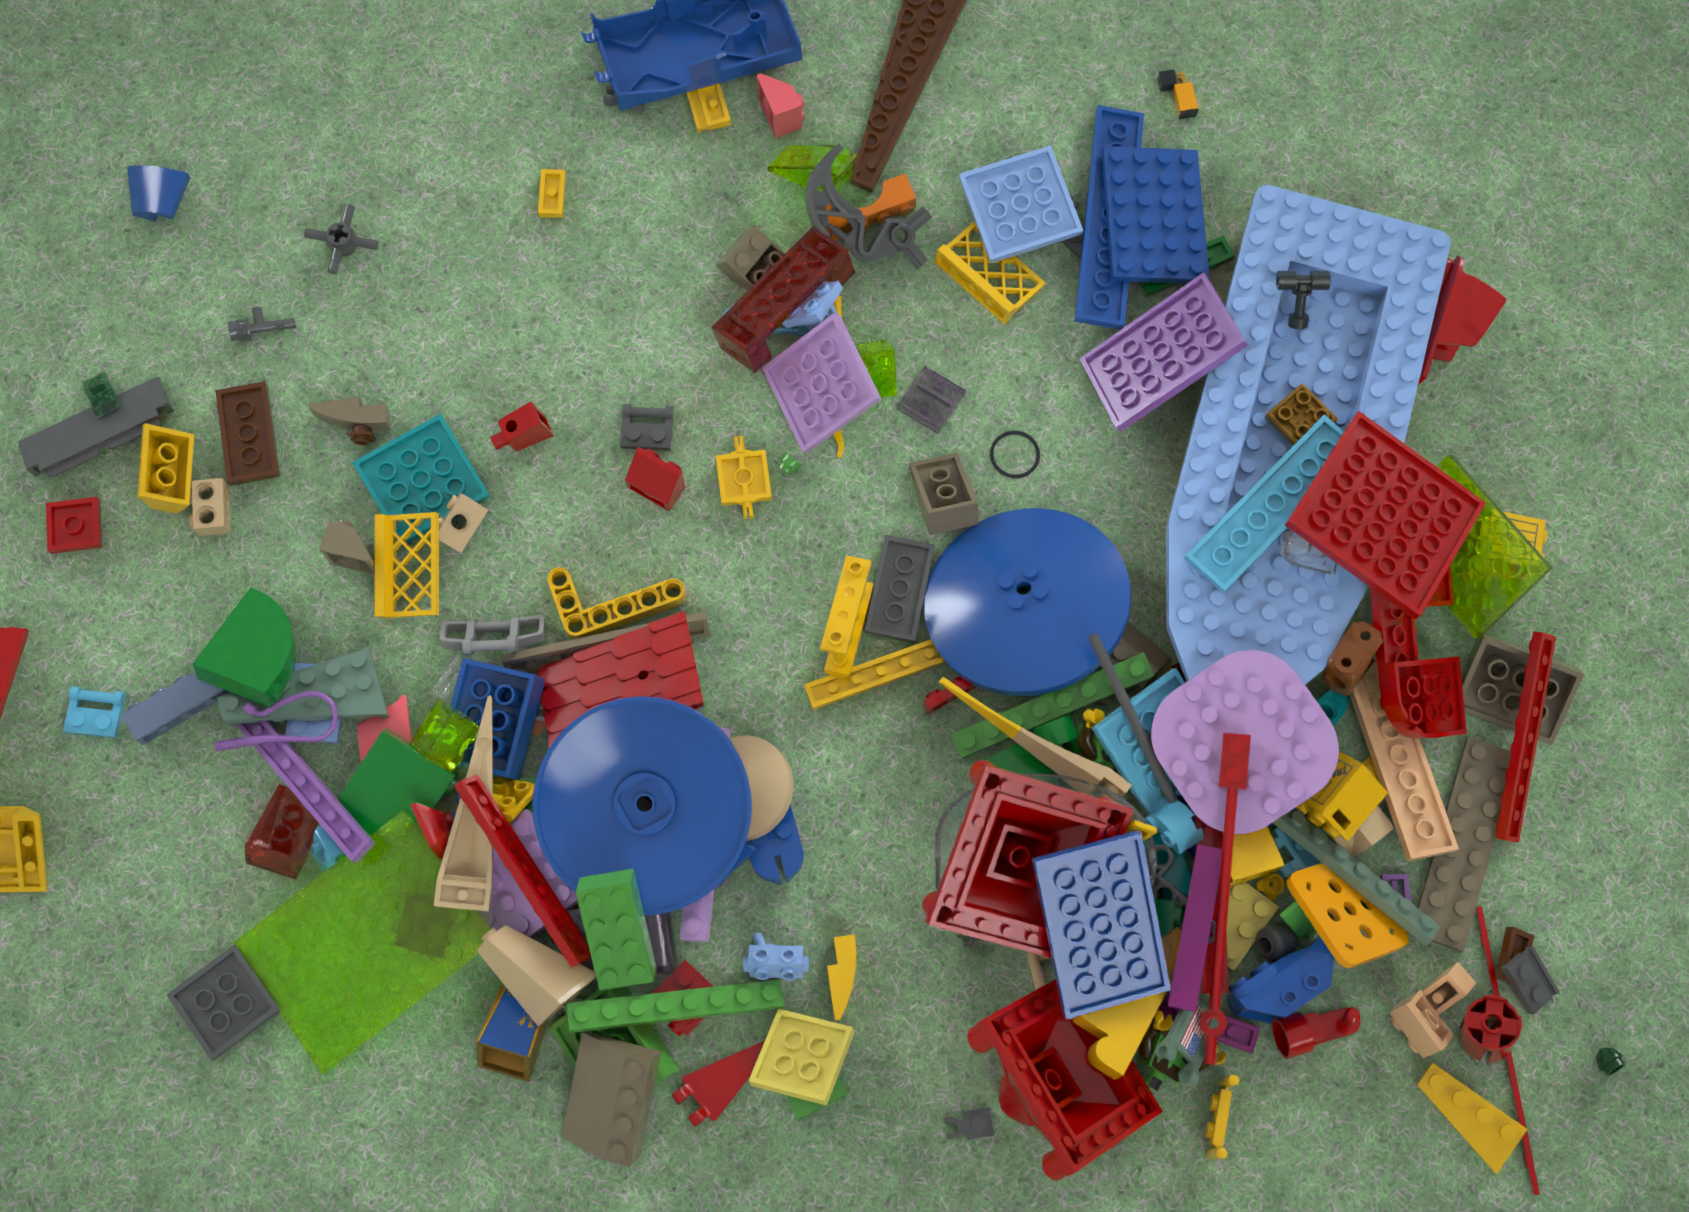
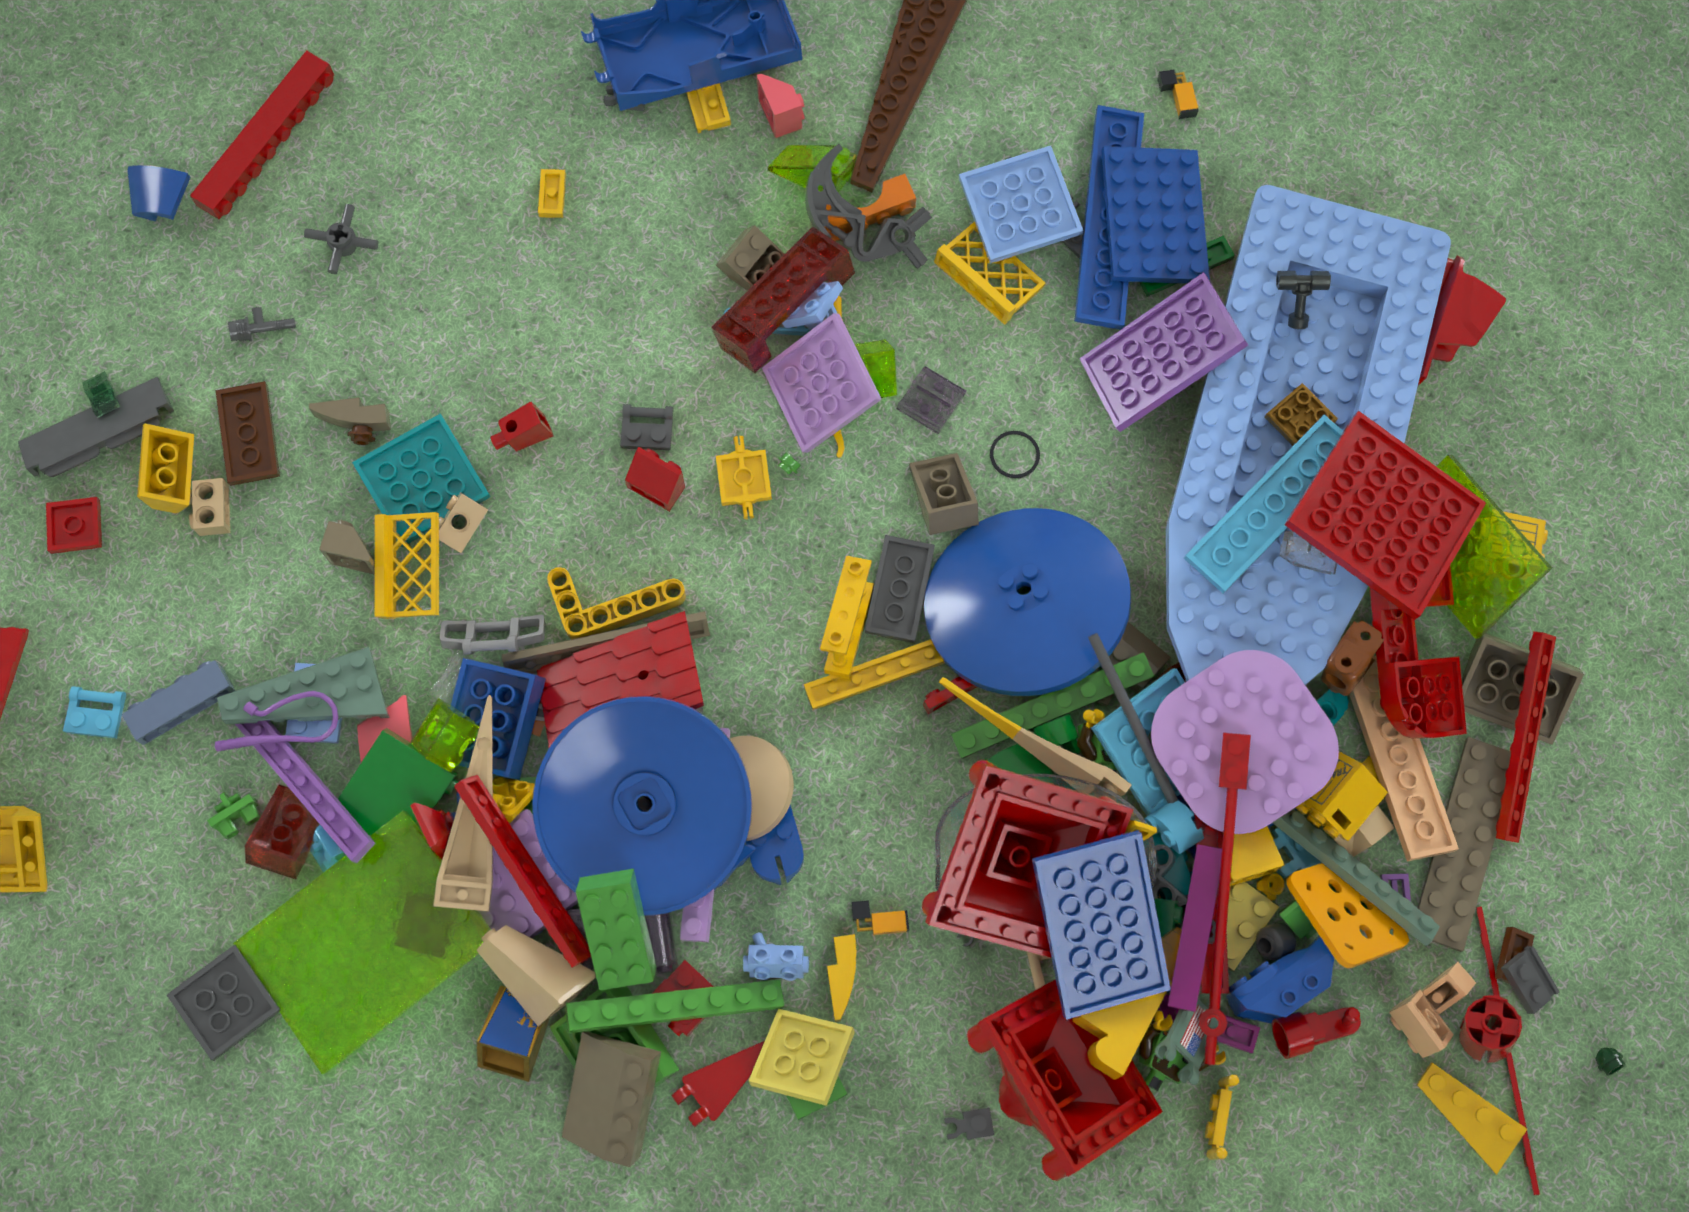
(230, 810): none -> bright green hips
(251, 651): green brick -> none
(263, 135): none -> red brick
(881, 922): none -> light orange piece

